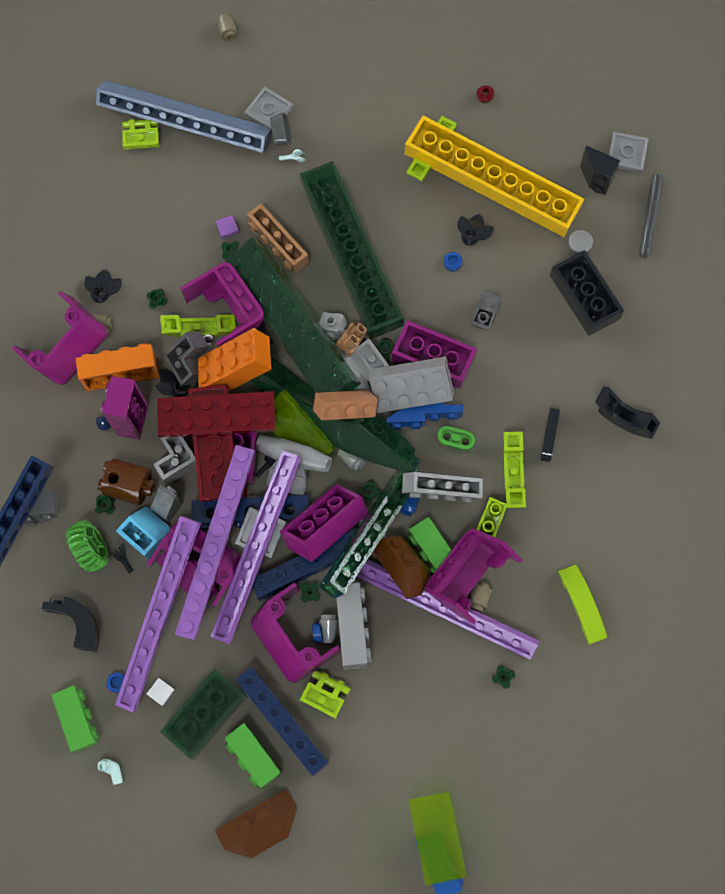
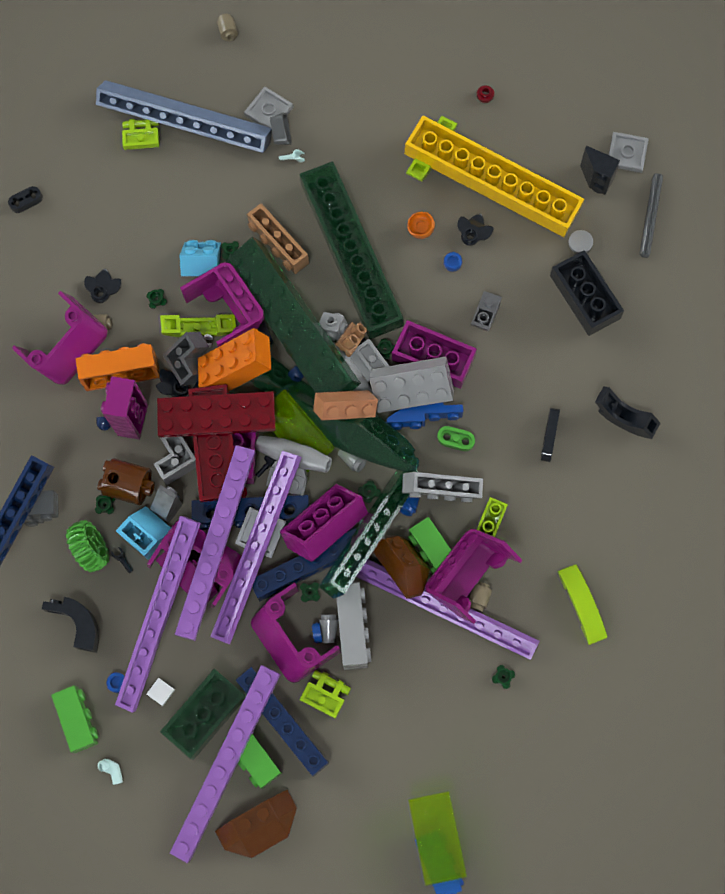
(25, 199): none -> black beam
(199, 257): none -> medium azure slope
(225, 764): none -> medium lavender plate
(227, 226): medium lavender tile -> none
(295, 374): none -> dark blue hinge
(421, 225): none -> orange hair
(514, 469): lime slope -> none

